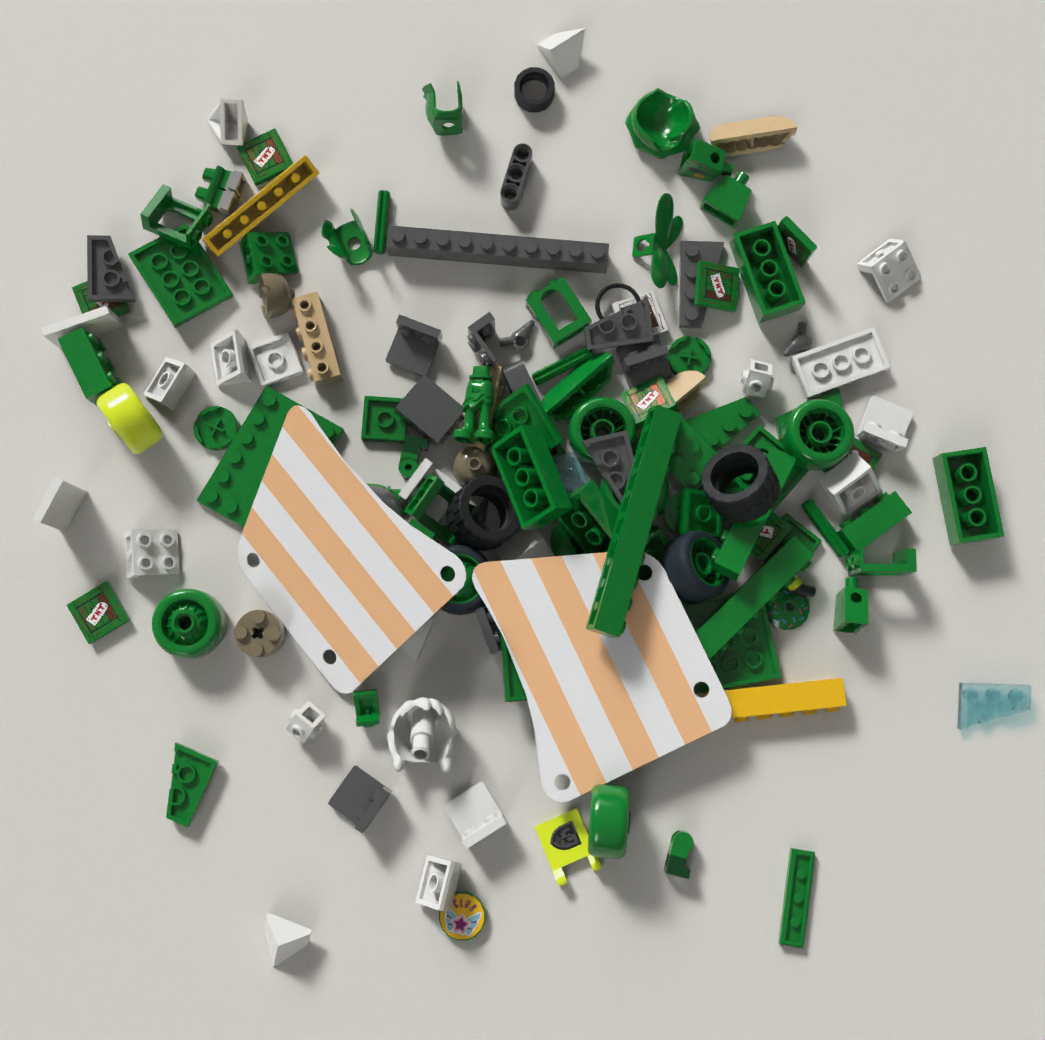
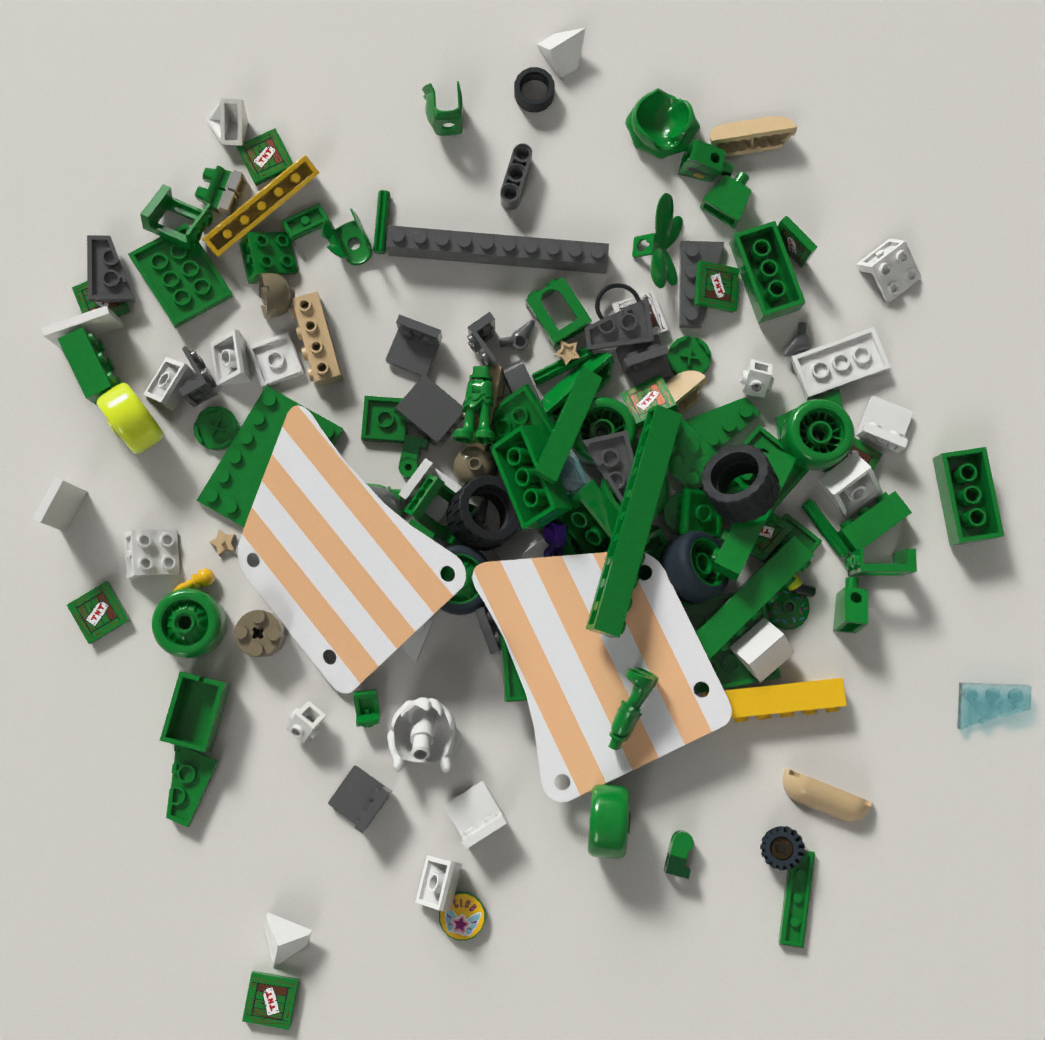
(195, 712): none -> green piece
(200, 389): none -> dark grey bracket
(204, 577): none -> yellow bar
(223, 542): none -> tan piece
(270, 1000): none -> green tile
(304, 222): none -> green plate
(556, 538): none -> dark purple plate
(565, 842): neon yellow flag -> none
(567, 352): none -> tan piece
(567, 426): none -> green tile
(629, 711): none -> green piece
(762, 649): none -> white slope
(786, 836): none -> black bush
(824, 797): none -> tan brick

